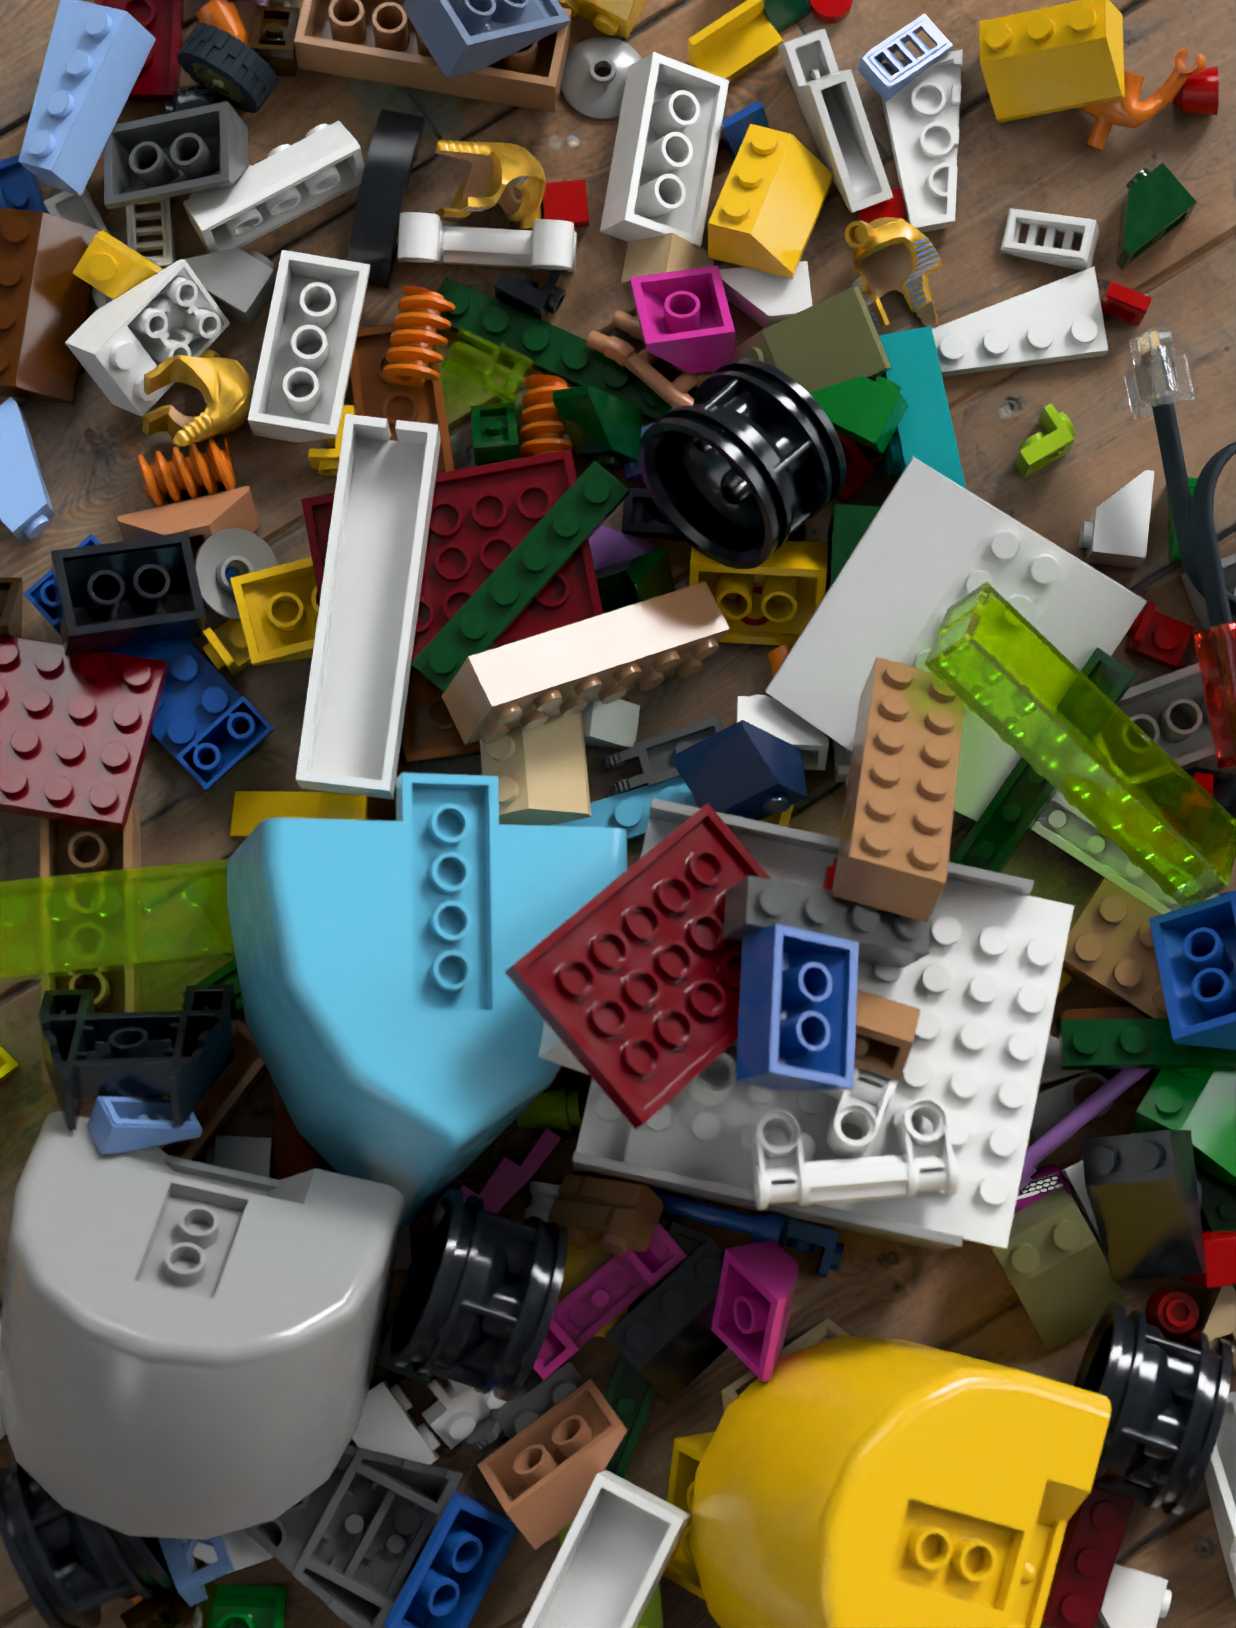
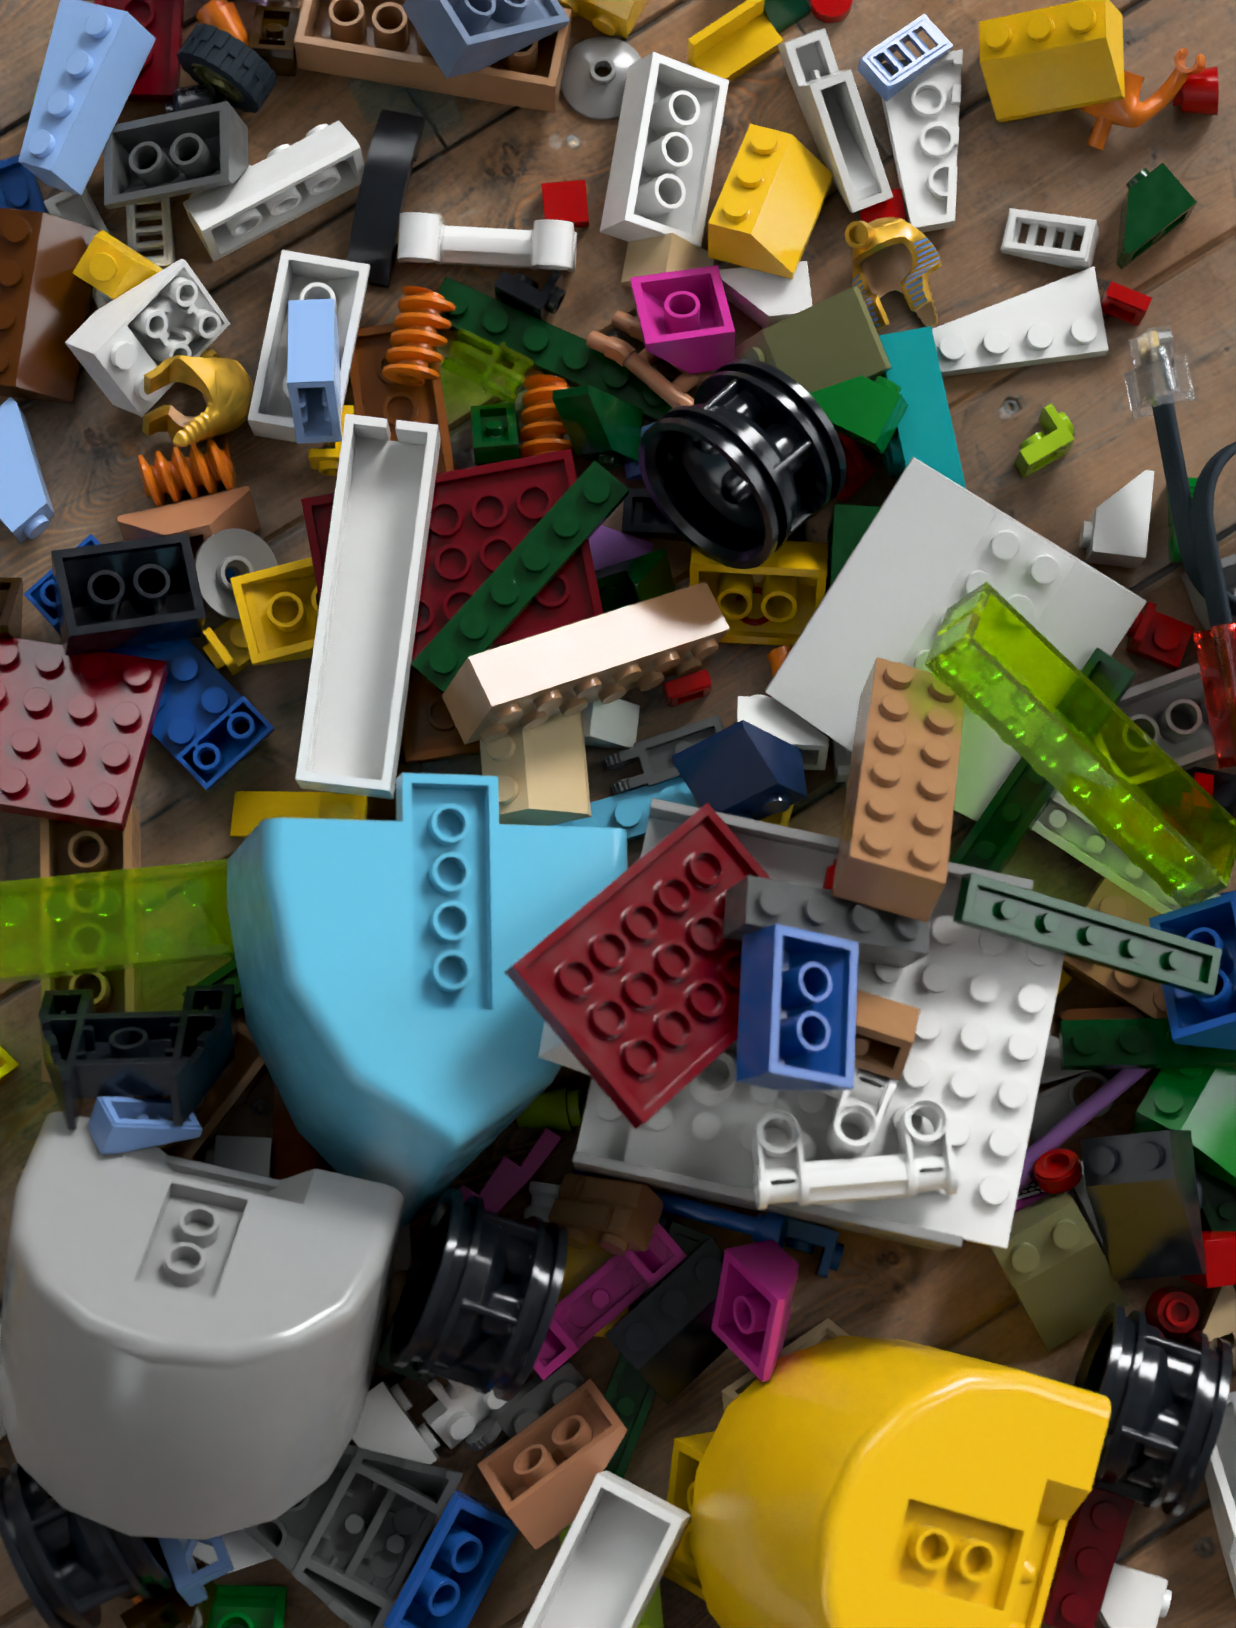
(236, 281): light grey slope -> none
(314, 370): none -> light blue slope
(496, 175): pearl gold piece -> none
(687, 688): none -> red tile
(736, 126): blue slope -> none
(1057, 1170): none -> red tile
(1087, 934): none -> plate

